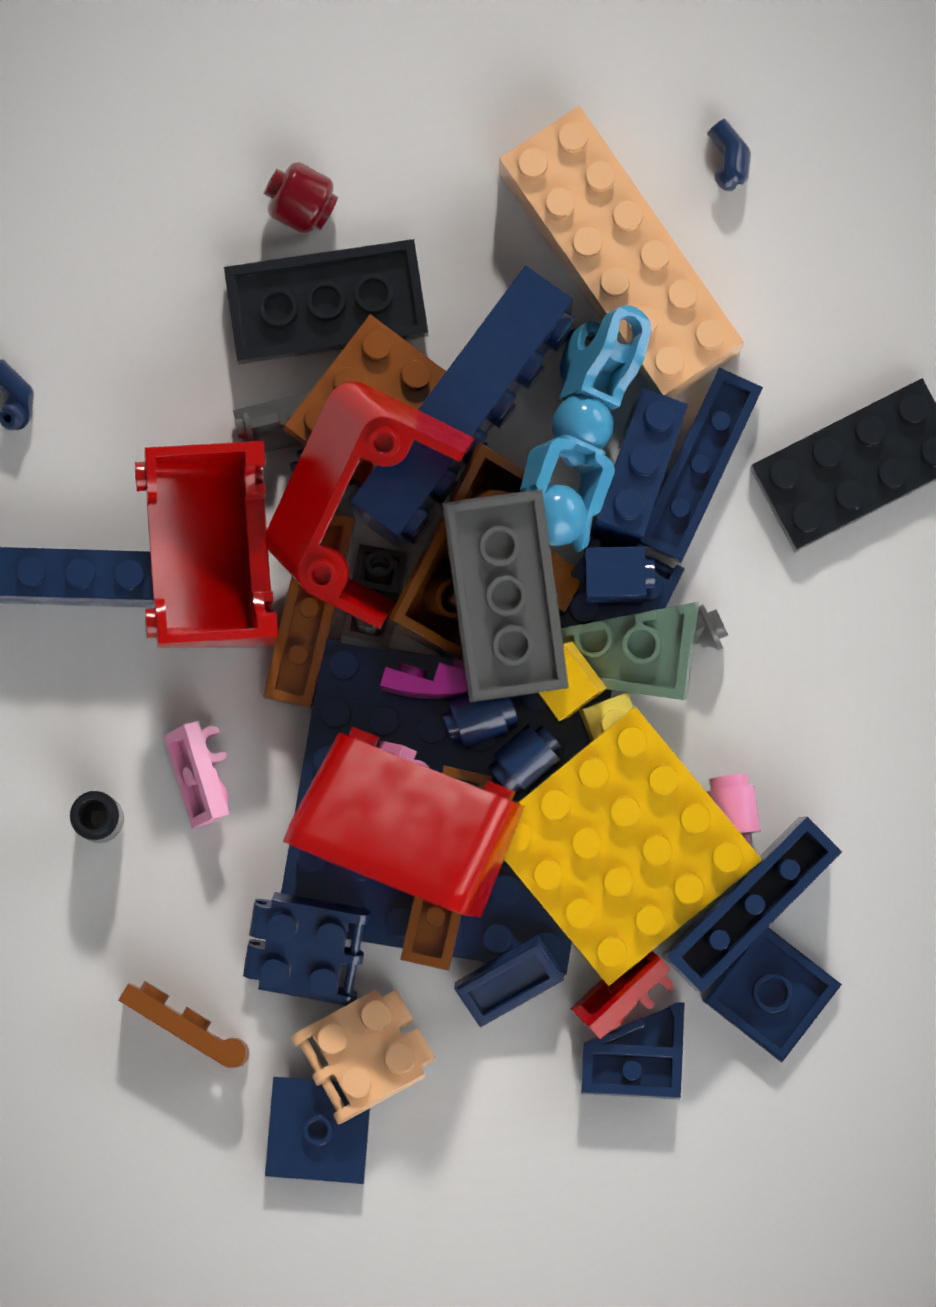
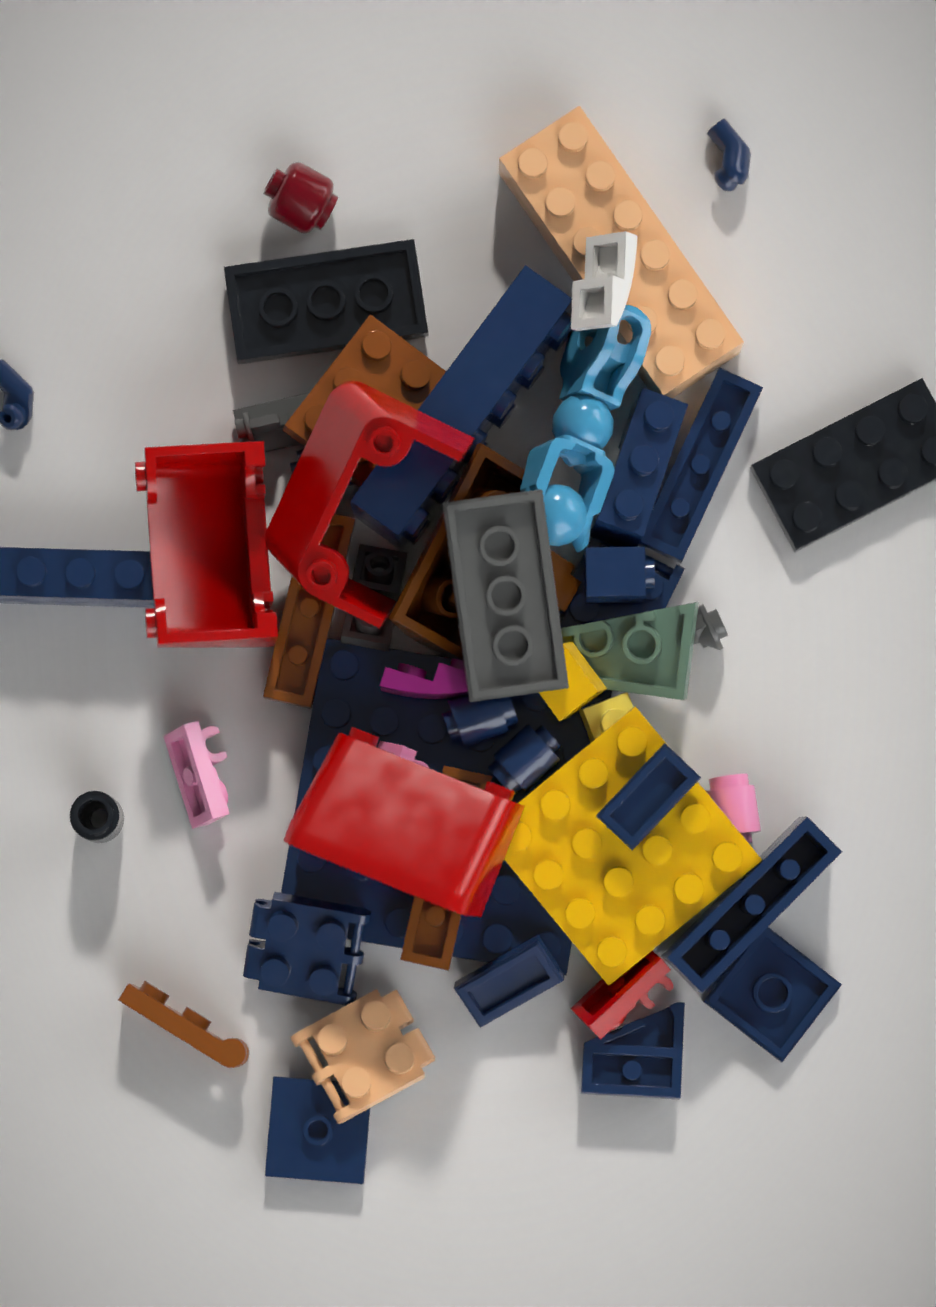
(608, 279): none -> white slope
(648, 796): none -> dark blue tile

